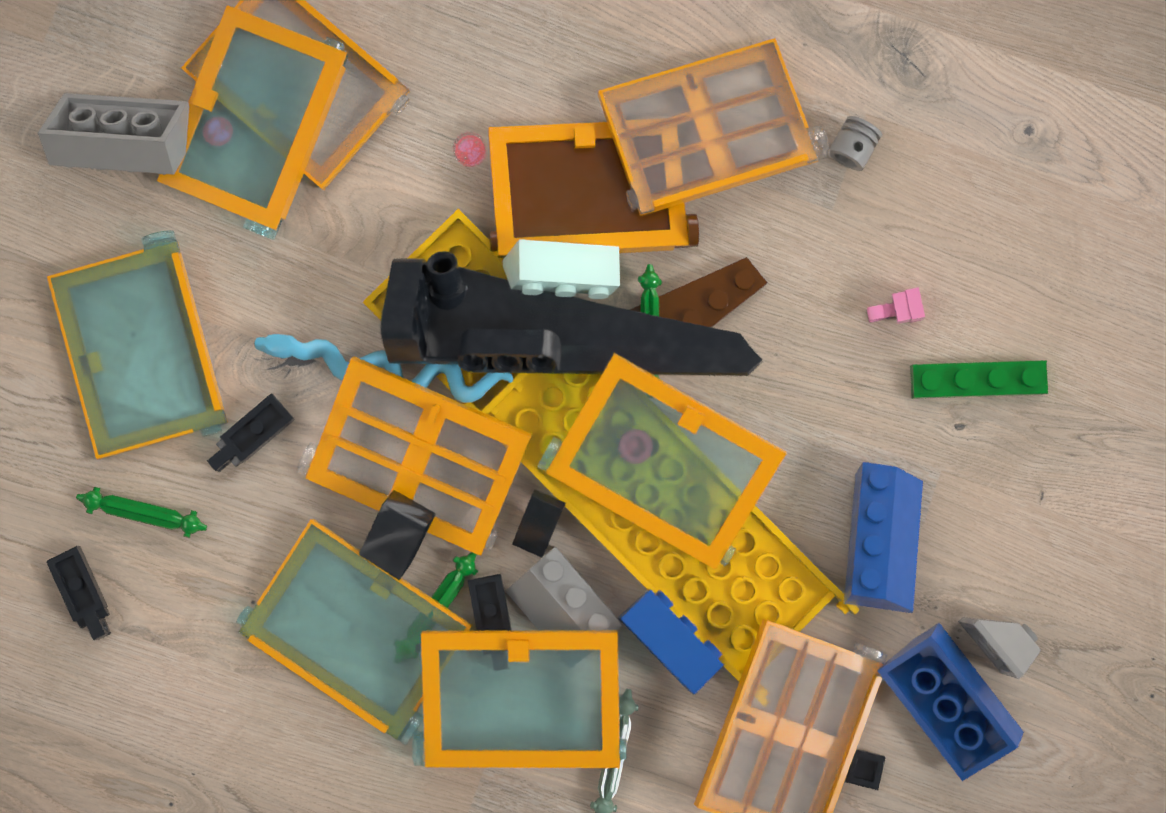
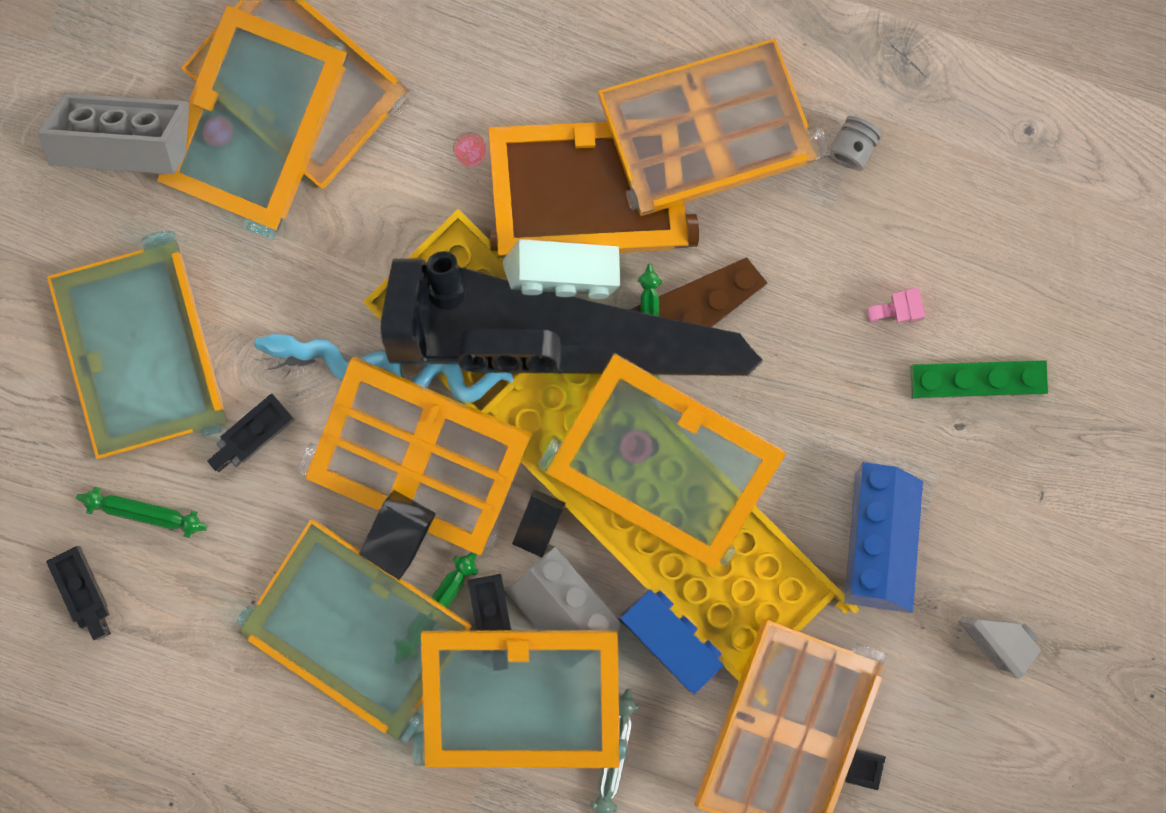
(951, 702): blue slope -> none

